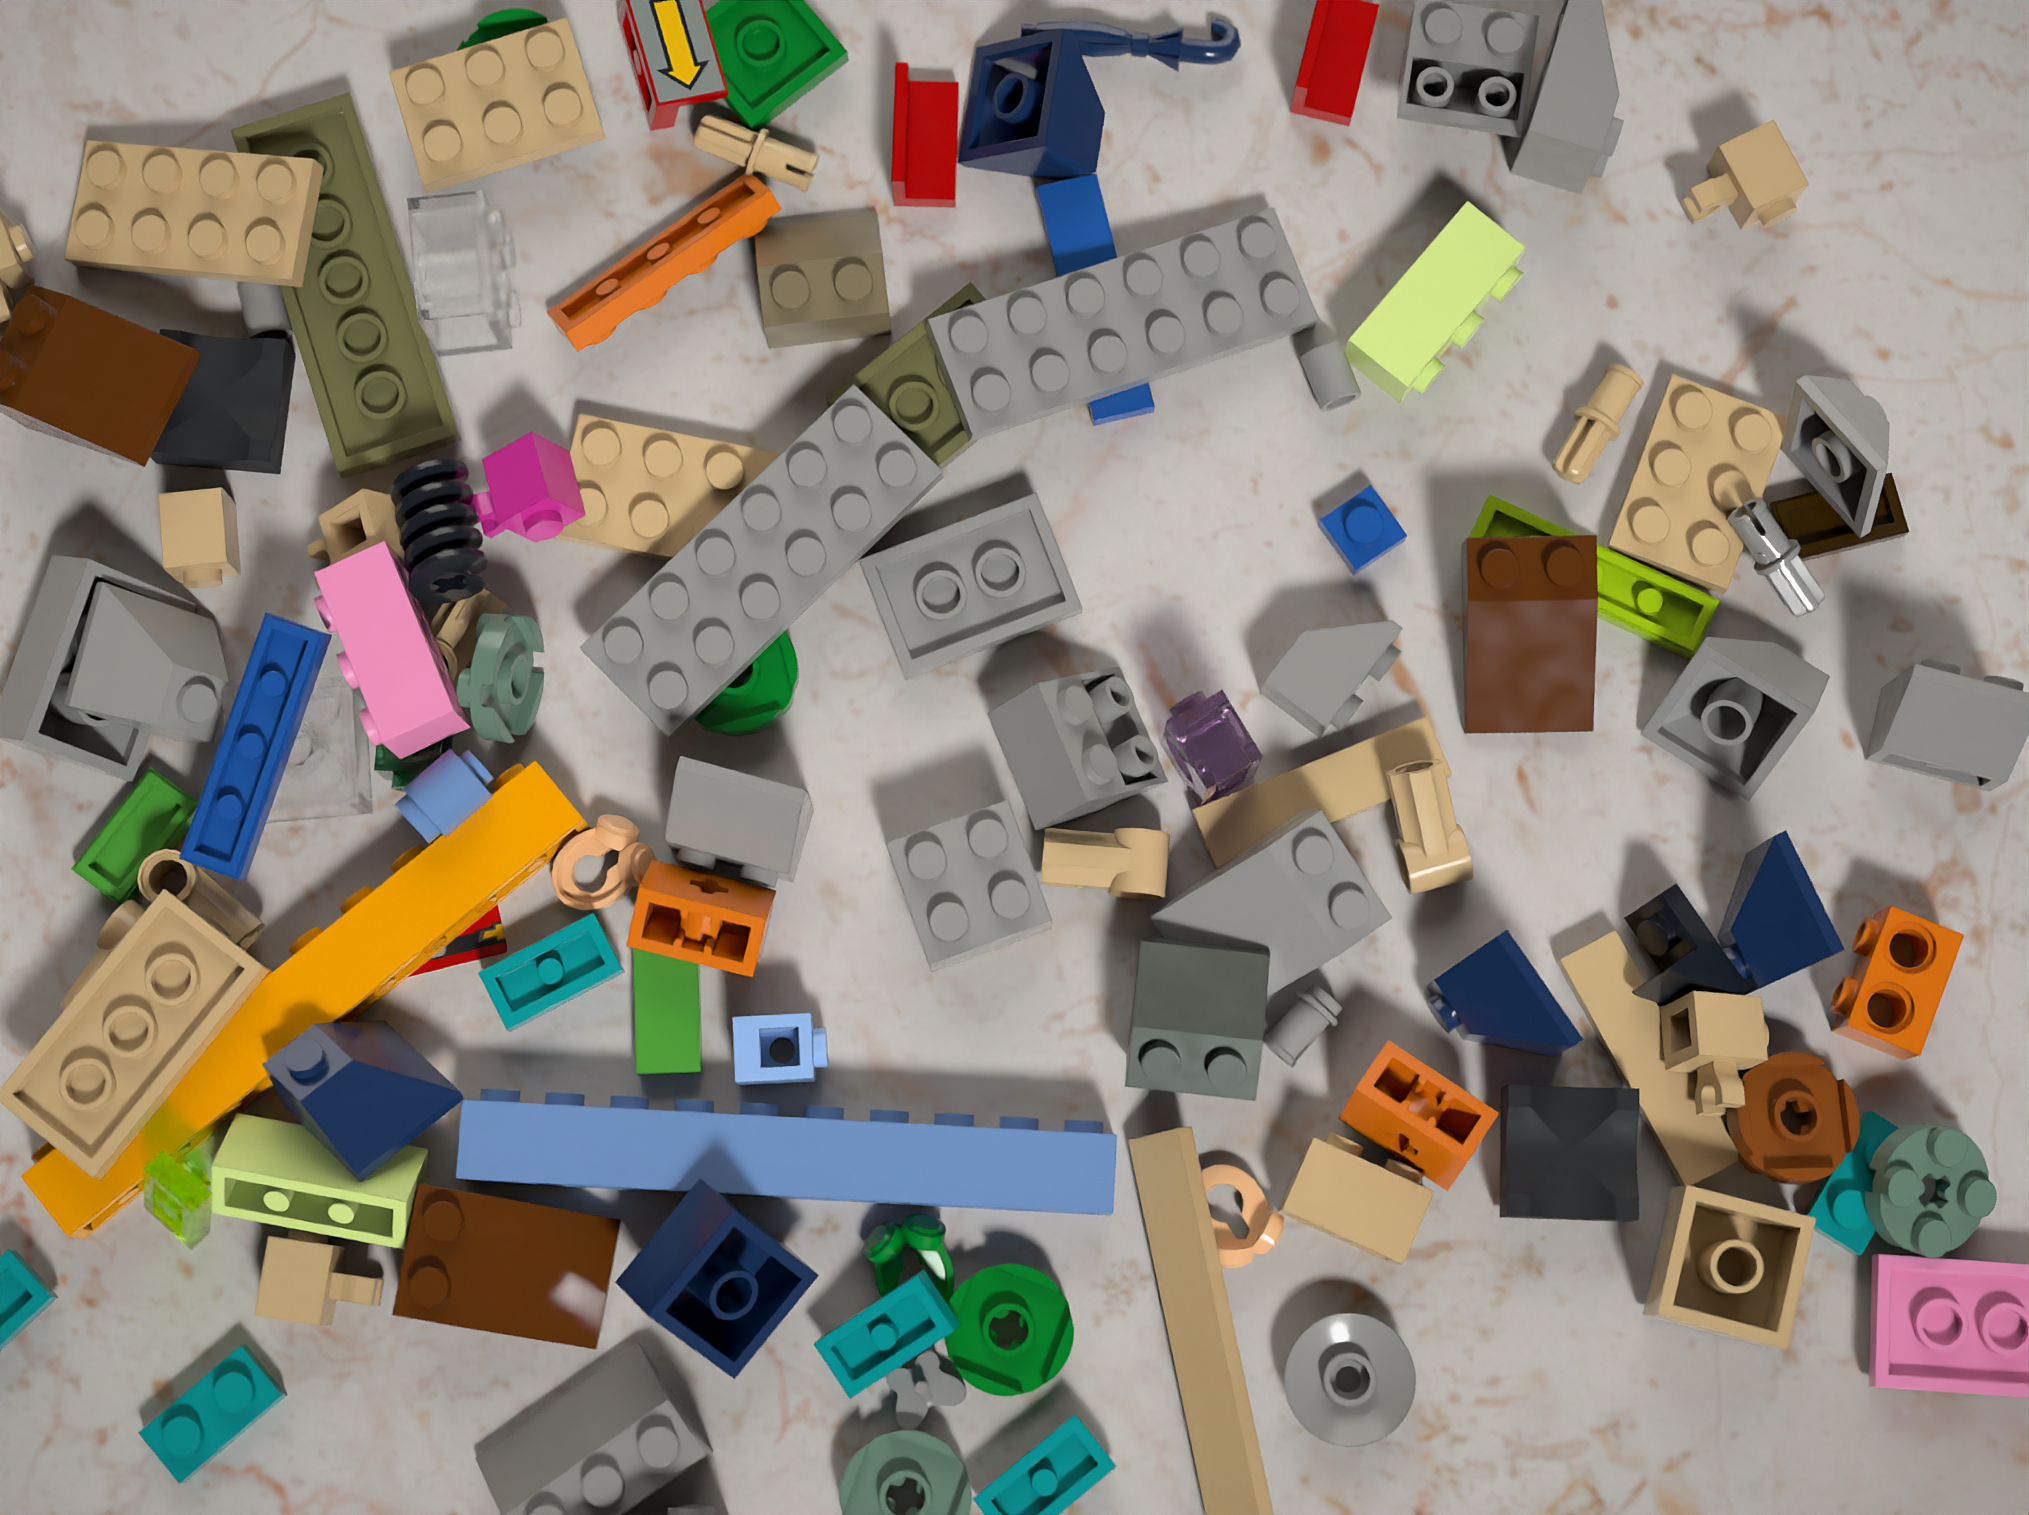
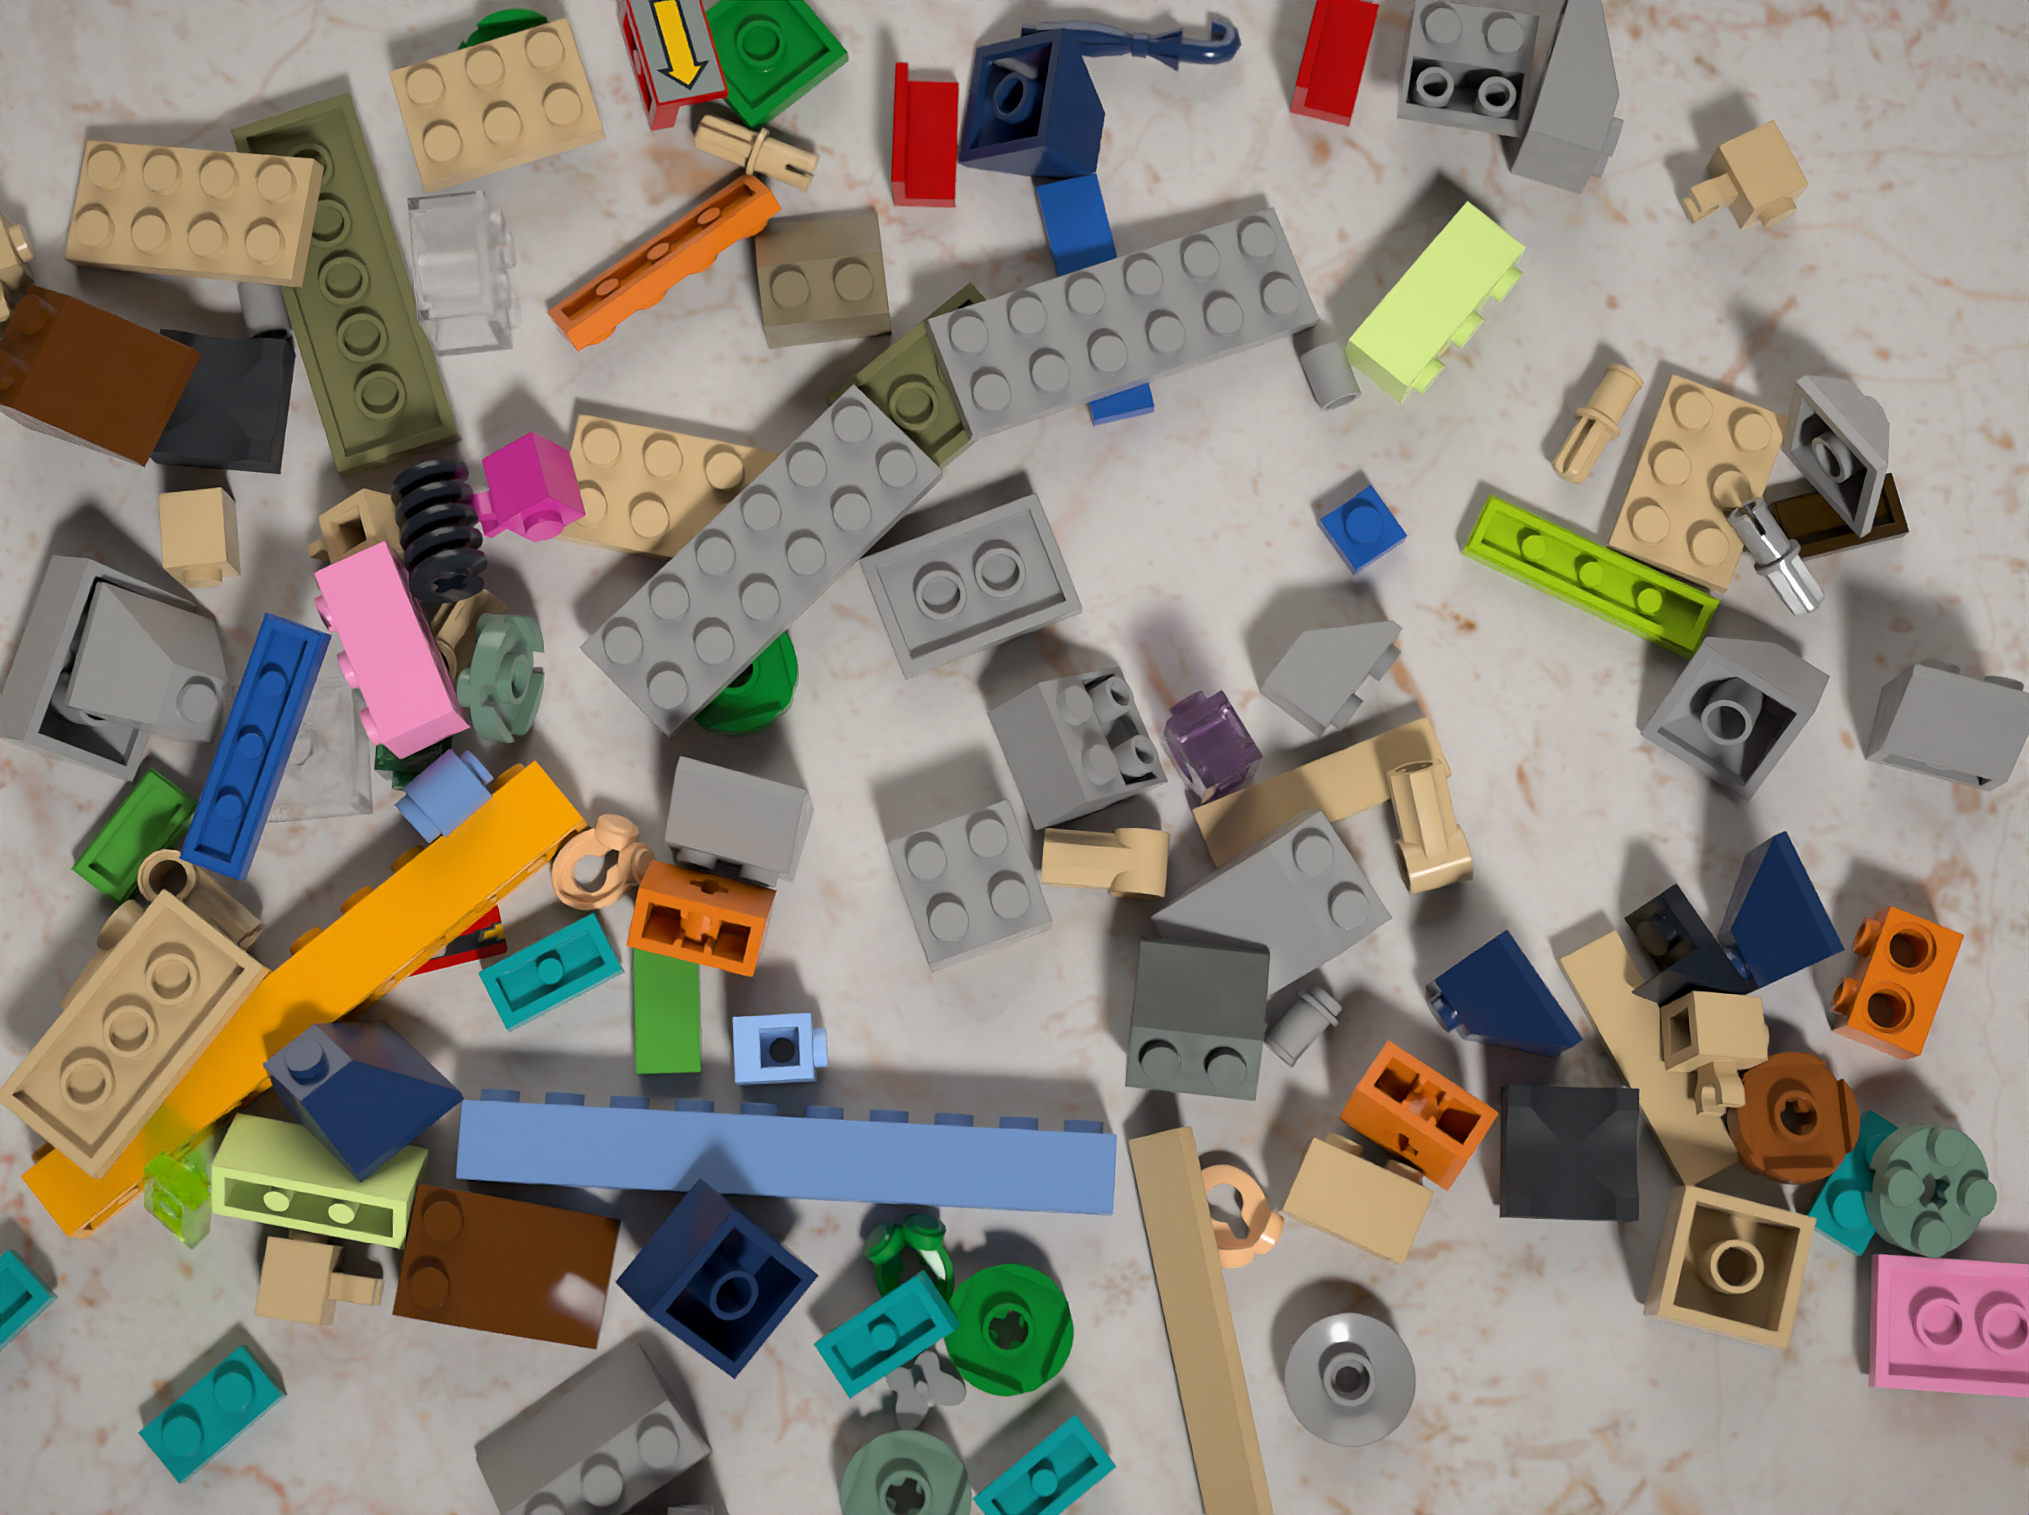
(1529, 633): reddish brown slope -> none

